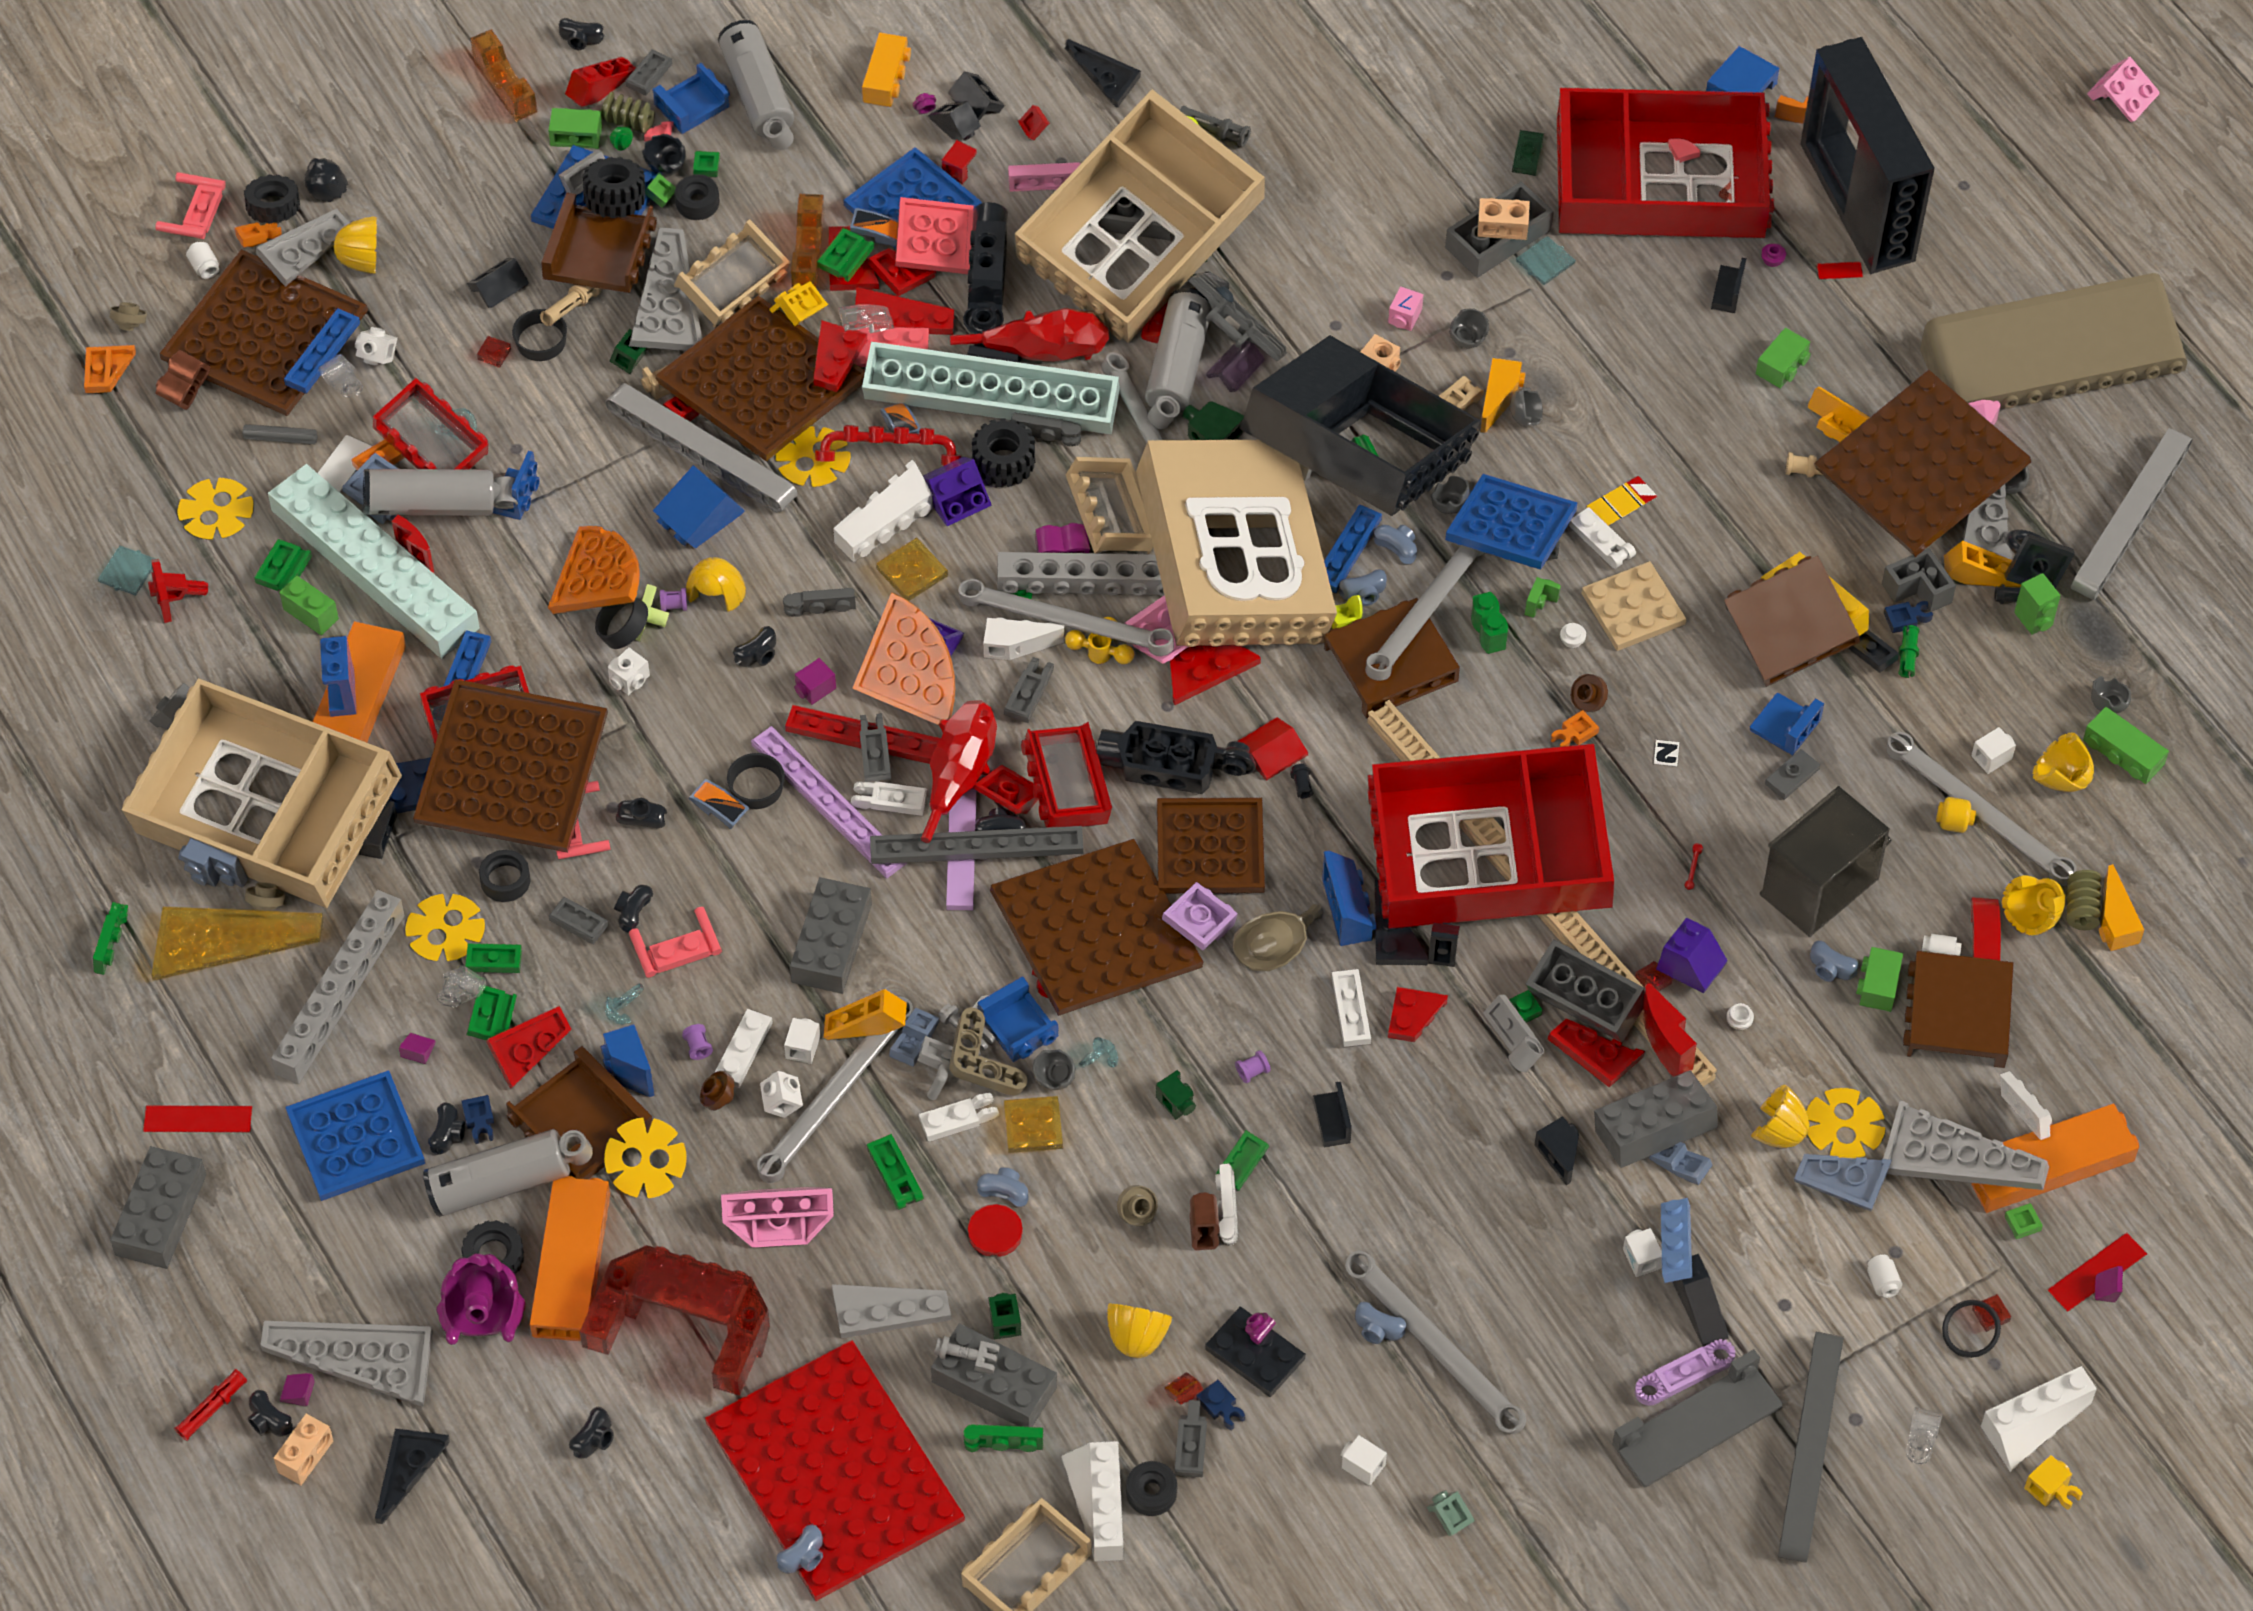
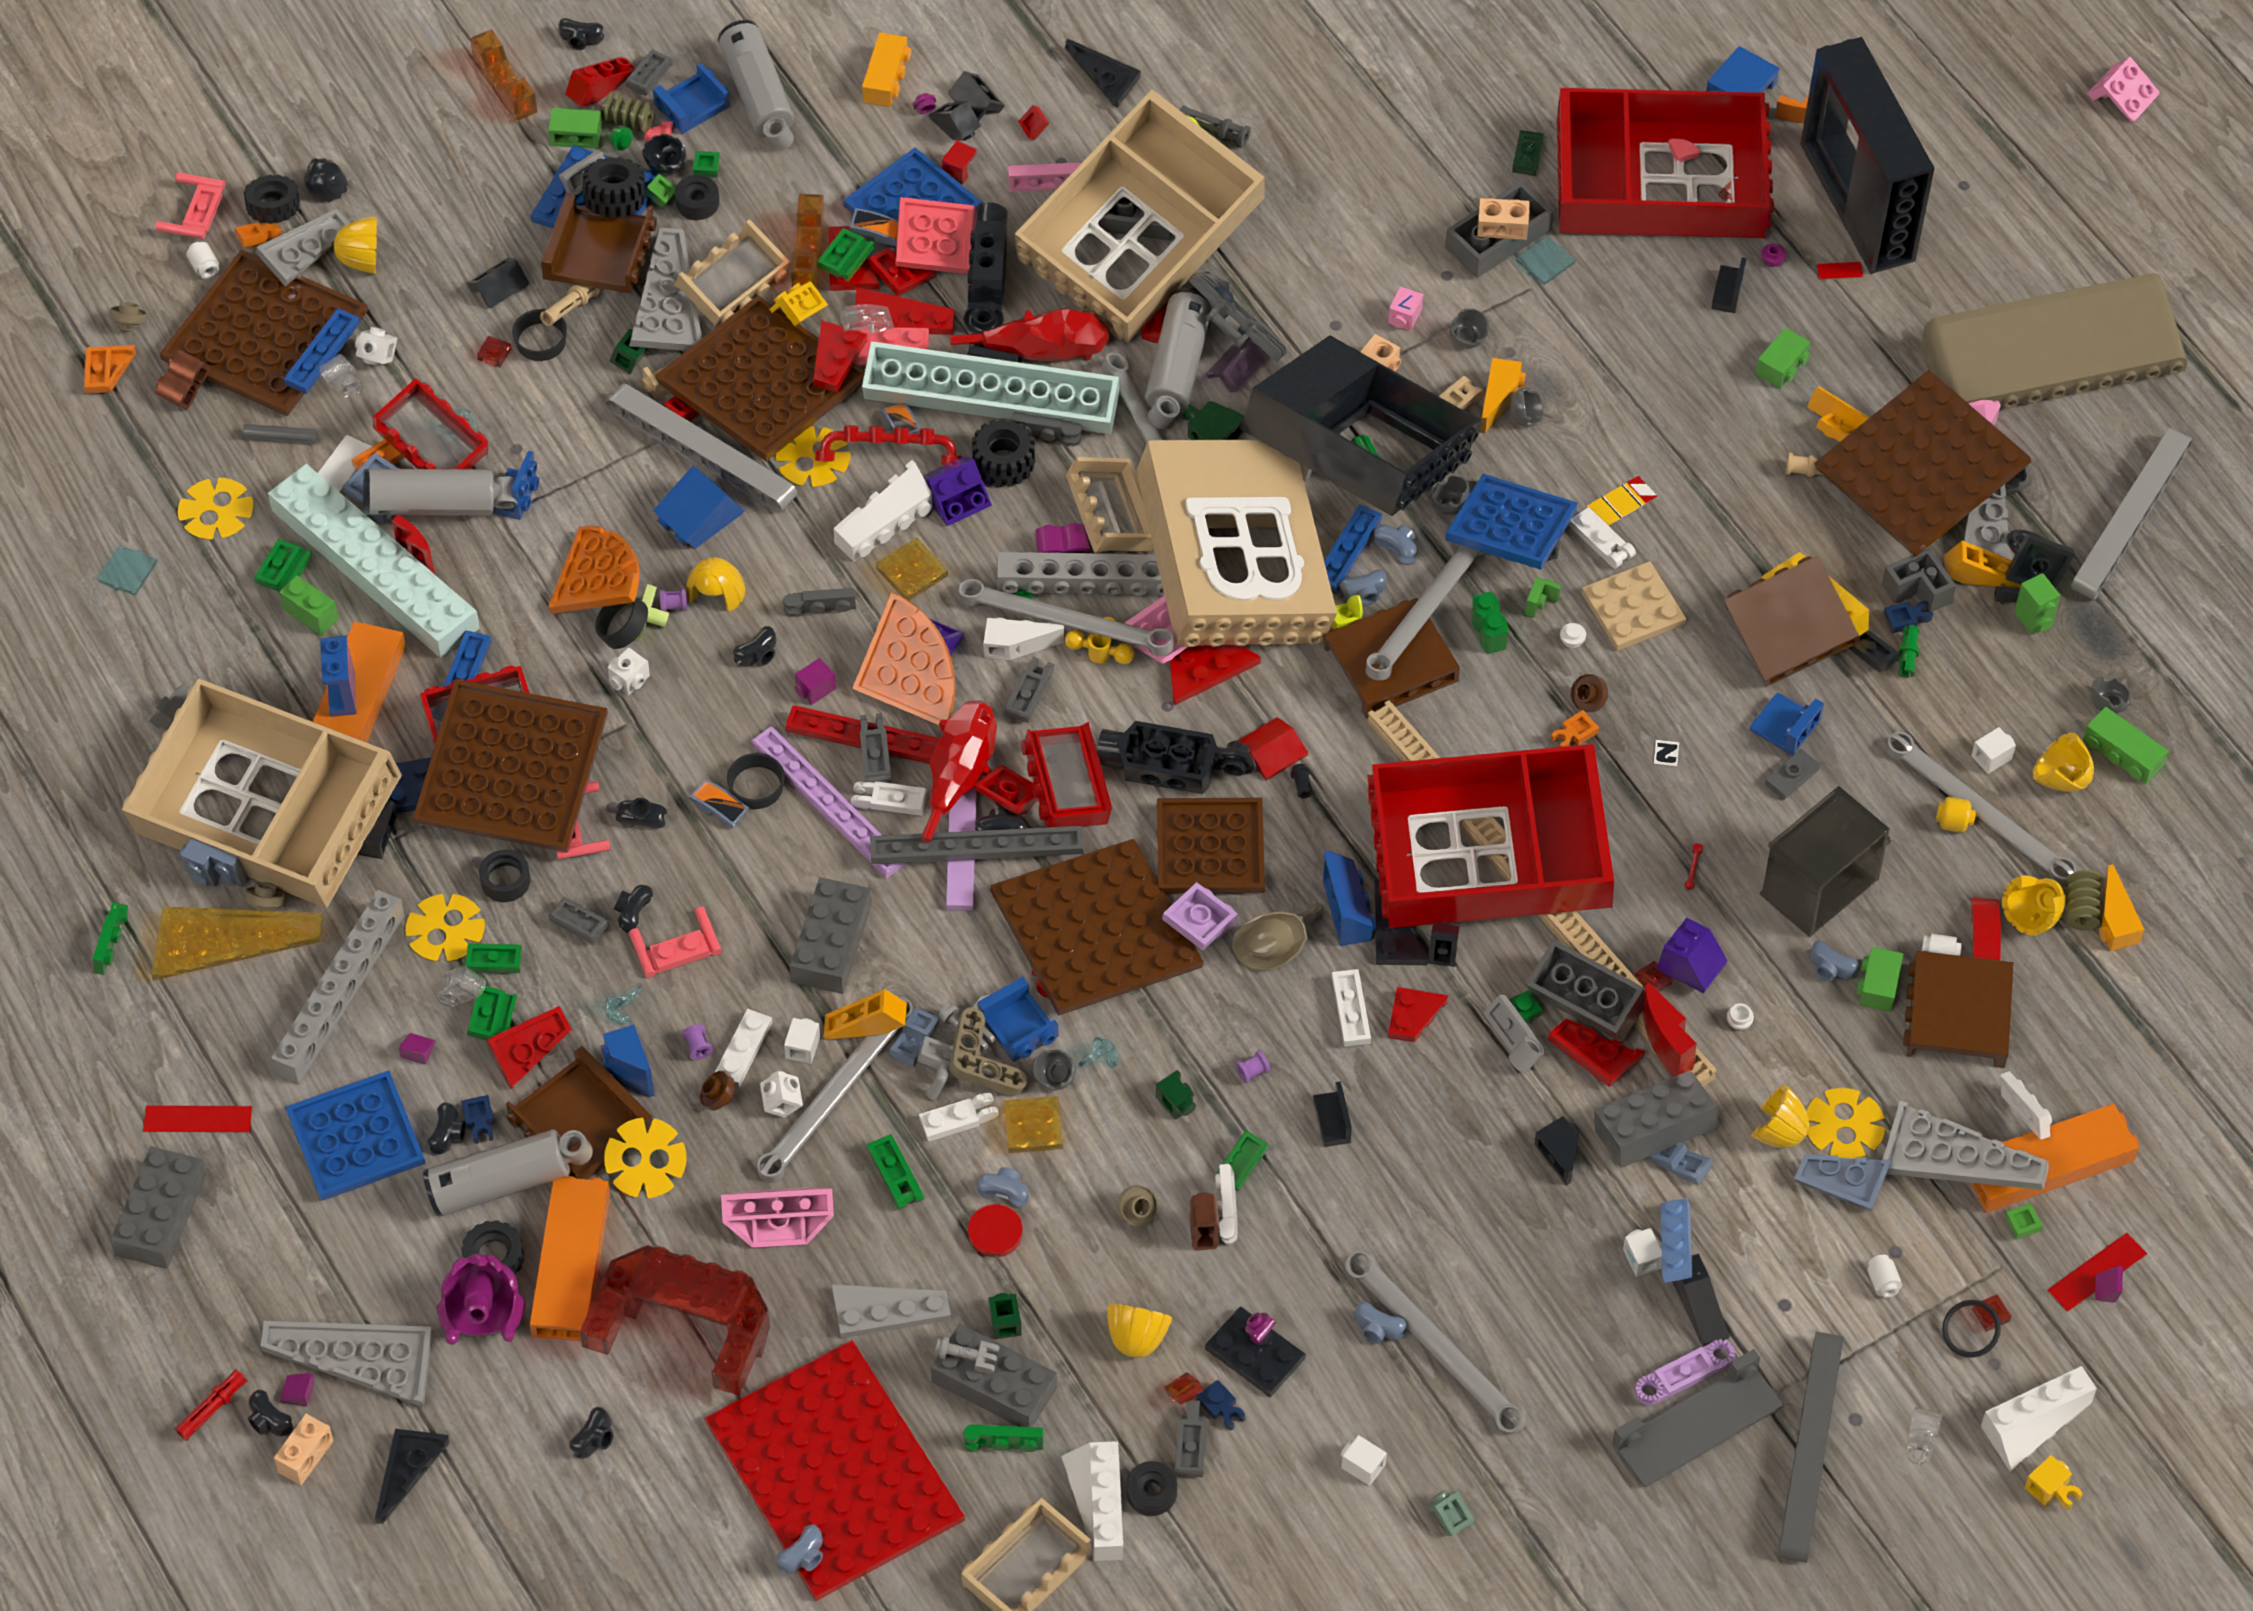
(172, 587): red piece -> none

